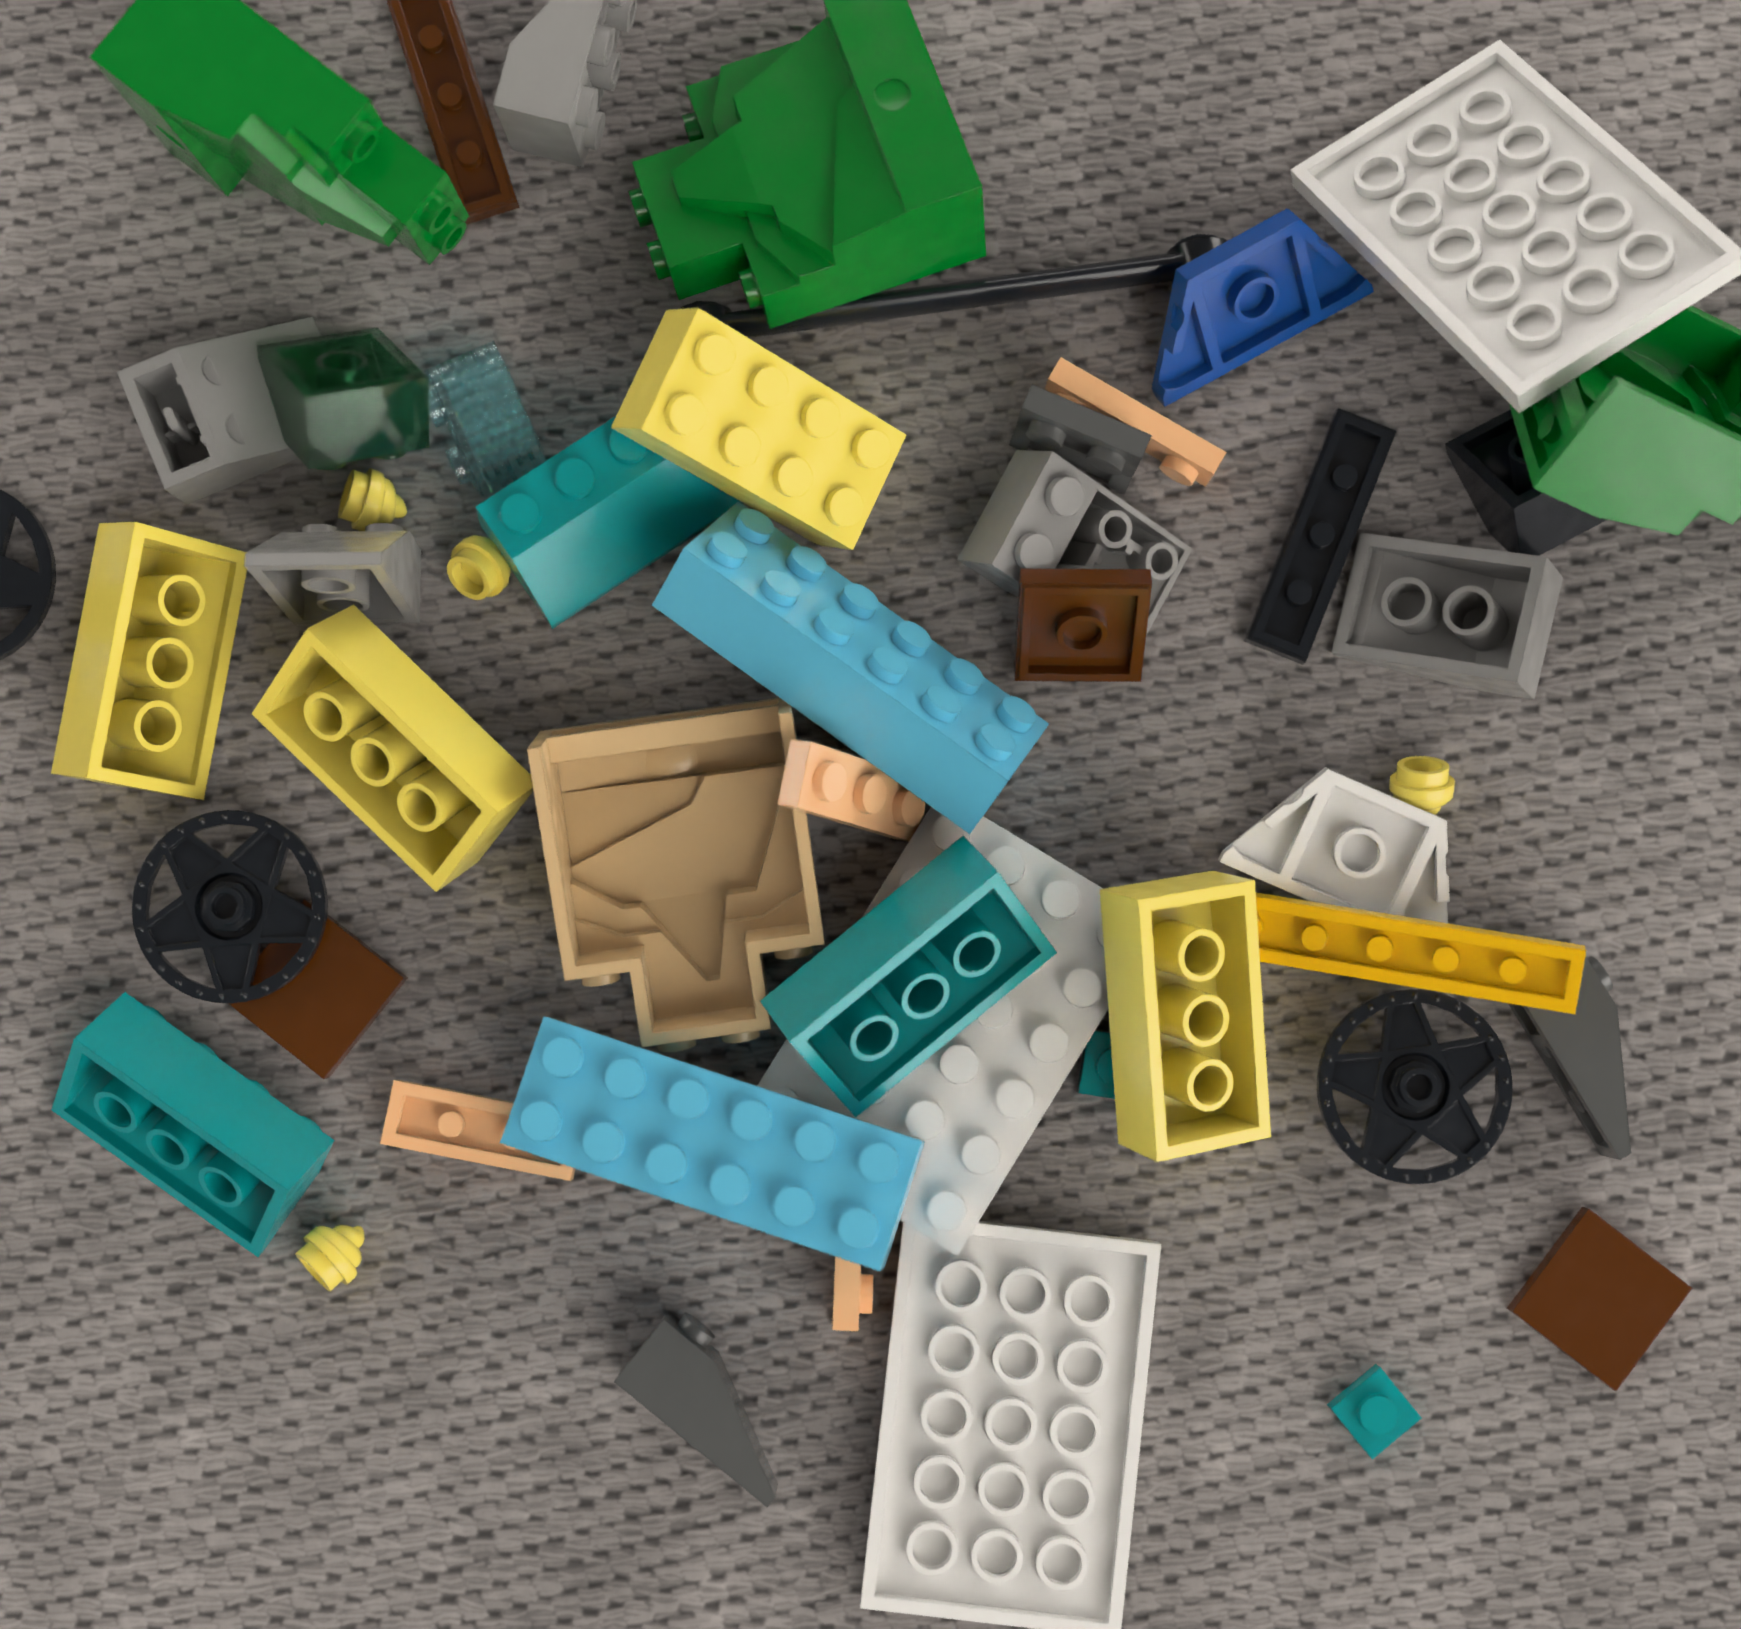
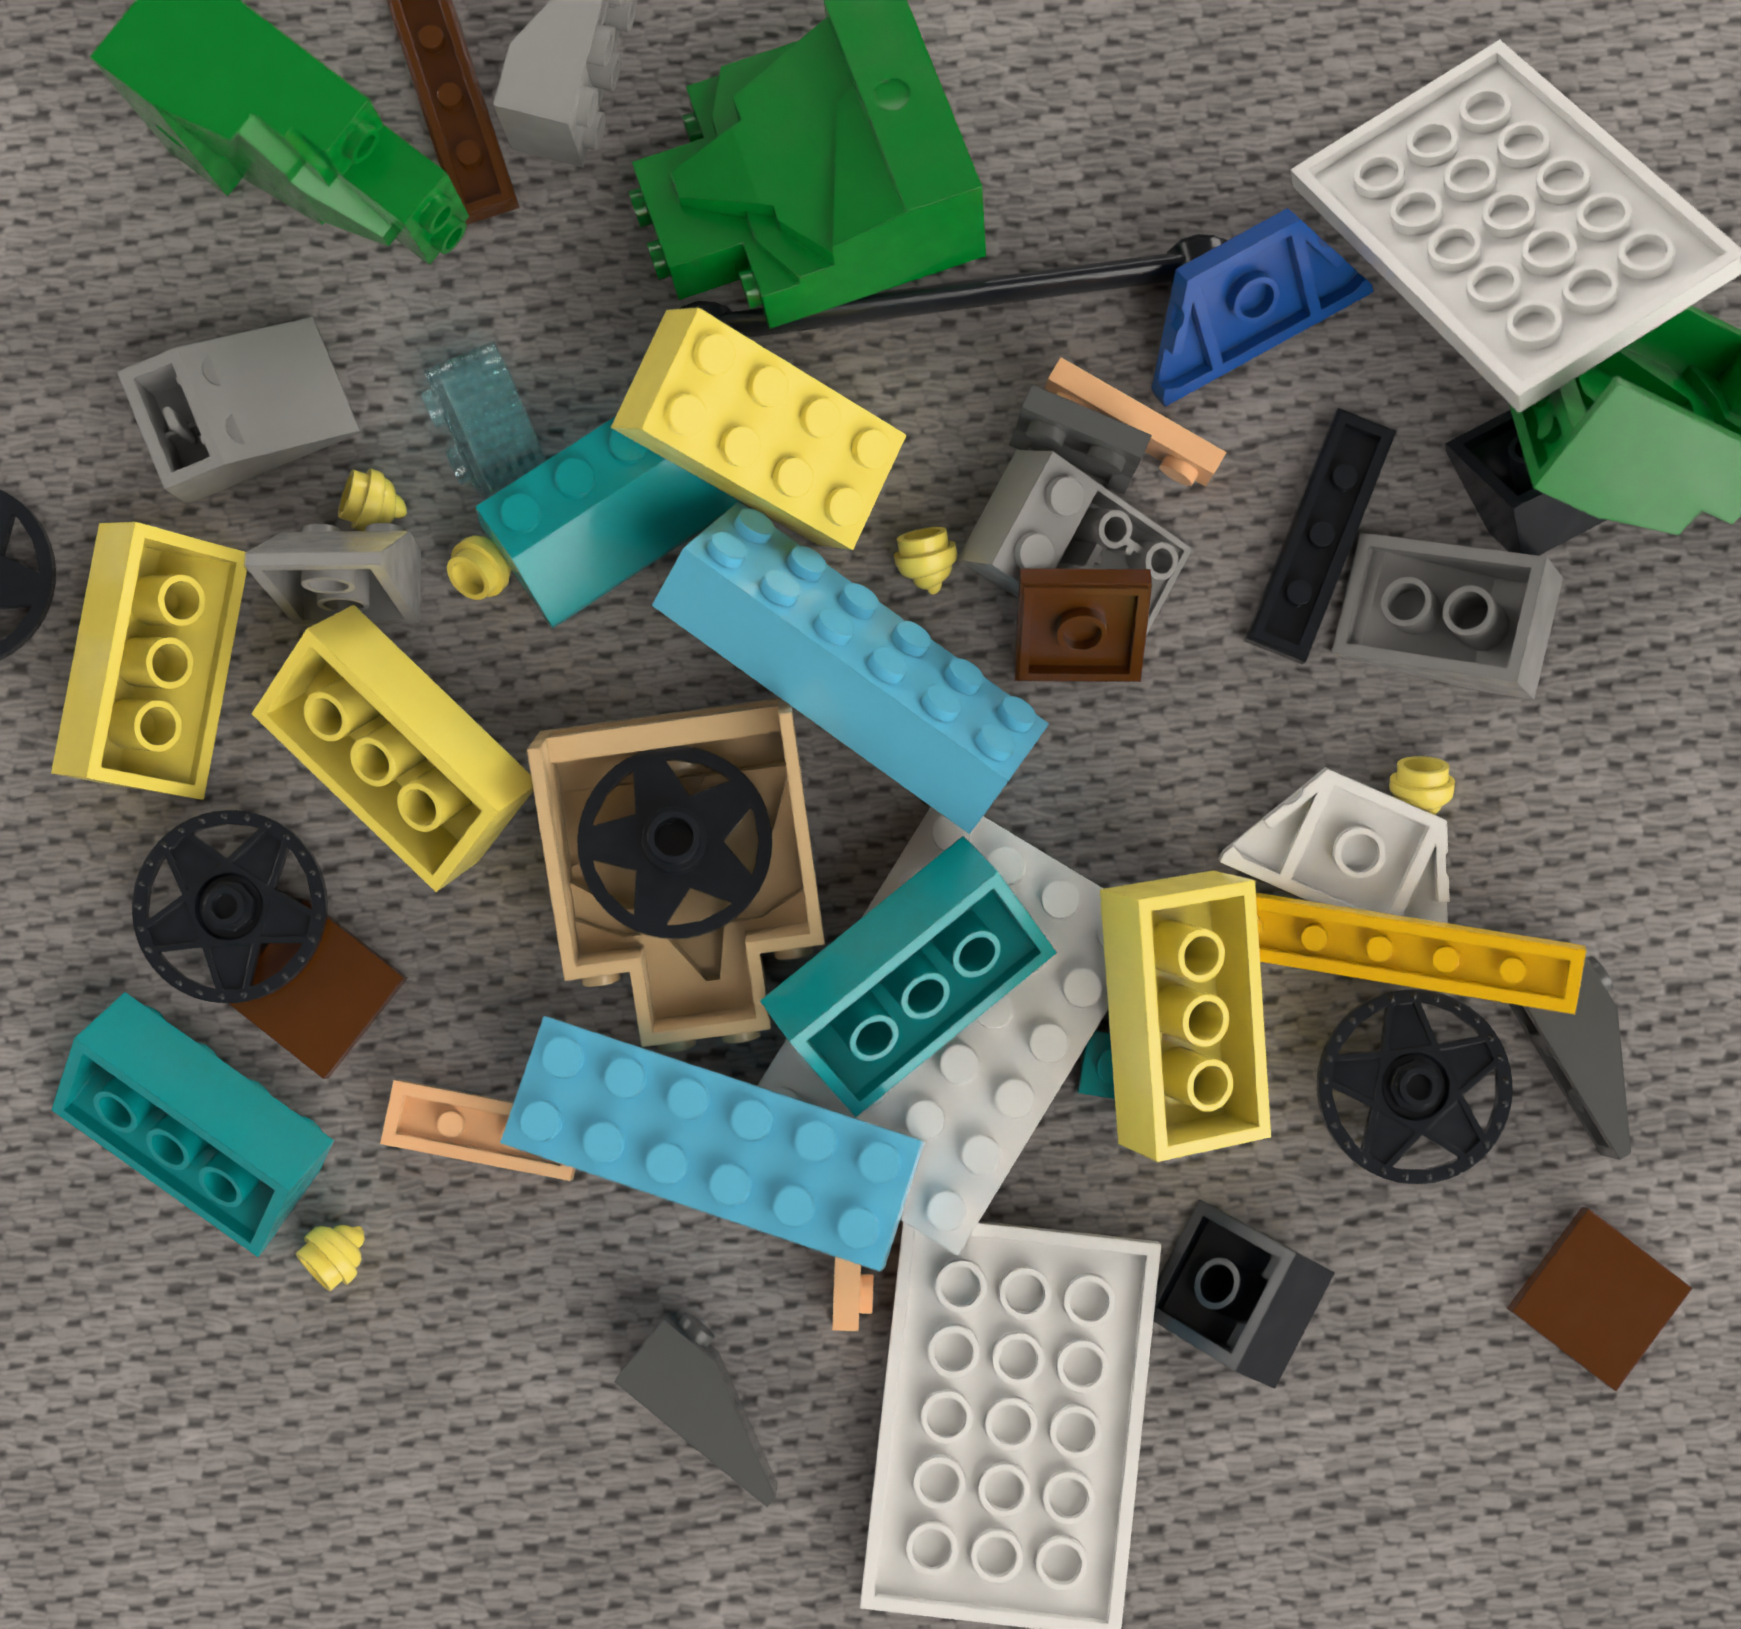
(346, 397): clear green slope -> none
(674, 842): none -> black wheel
(848, 791): light nougat plate -> none
(926, 557): none -> light yellow plate
(1238, 1294): none -> black slope
(1374, 1411): teal plate -> none

